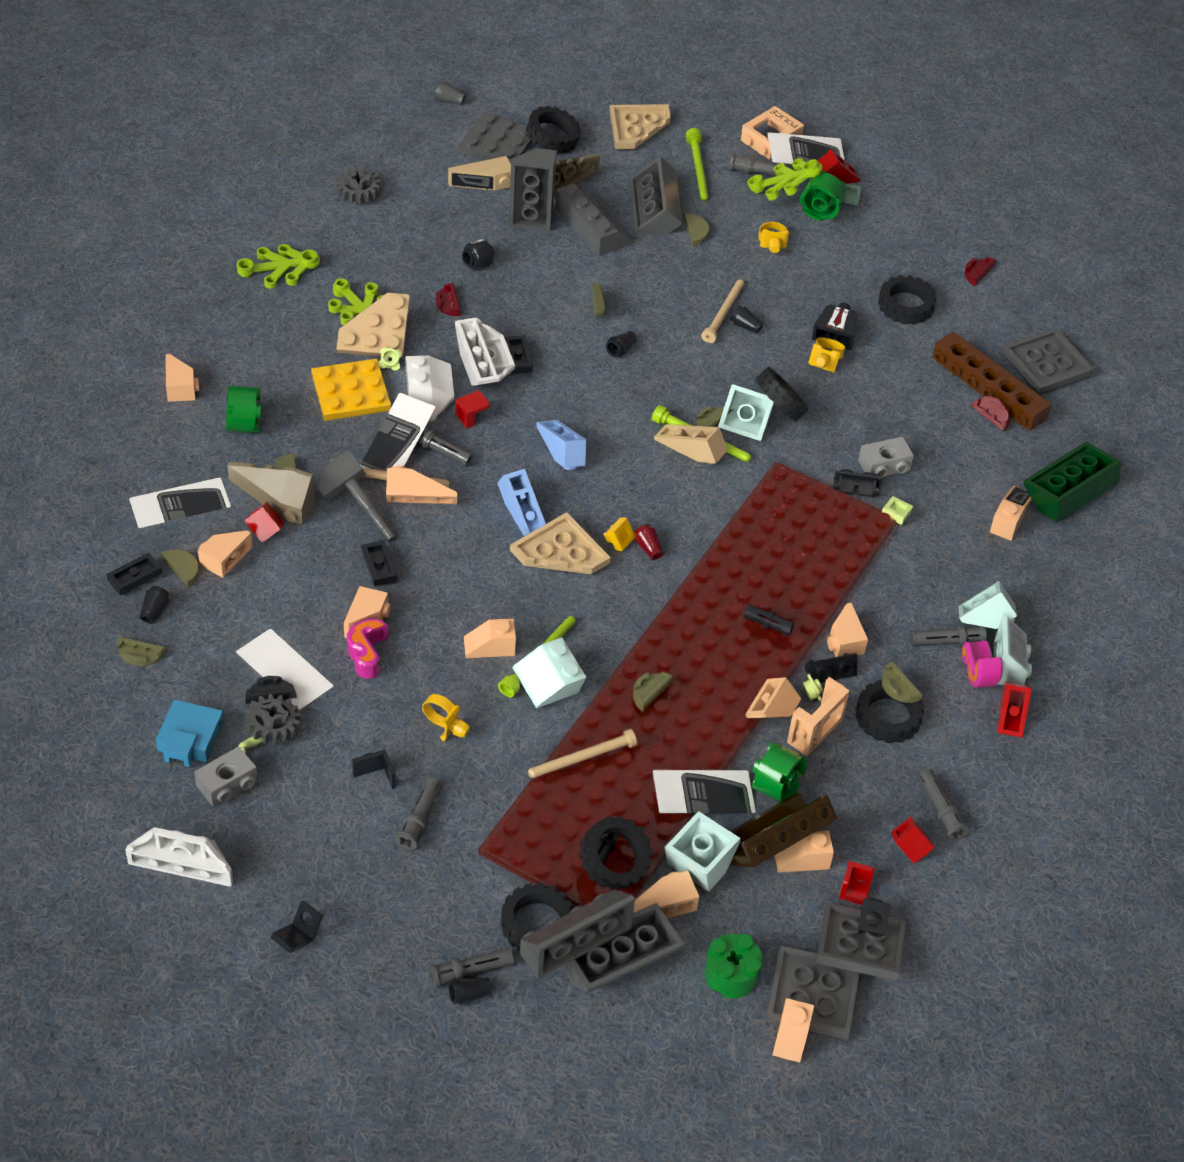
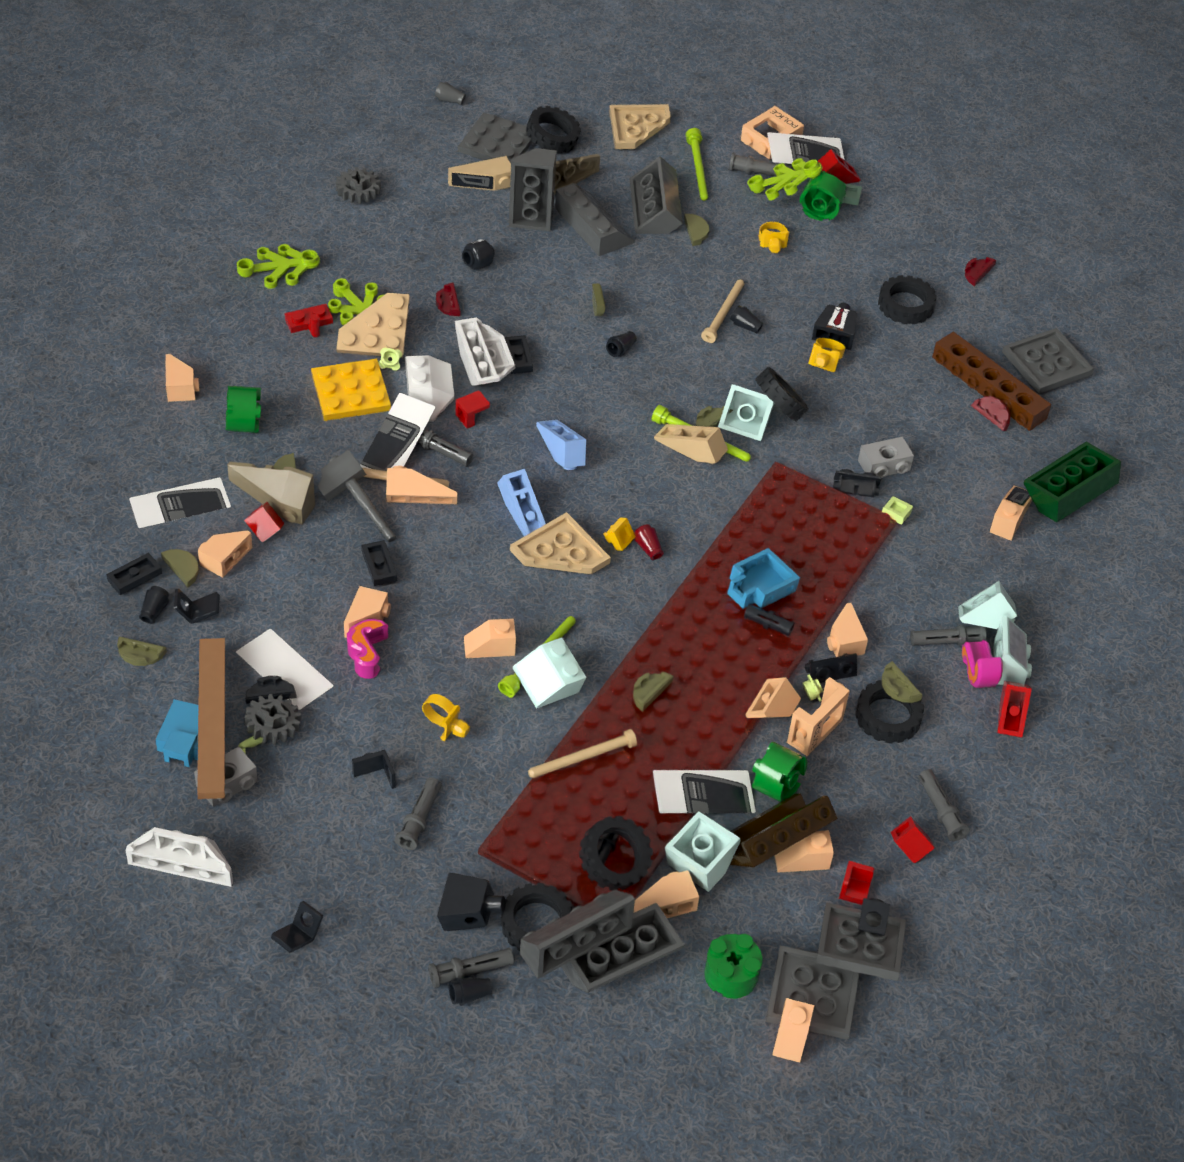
(197, 609): none -> black bracket
(211, 719): none -> medium nougat tile
(309, 318): none -> red plate
(467, 903): none -> black torso
(761, 580): none -> dark azure piece

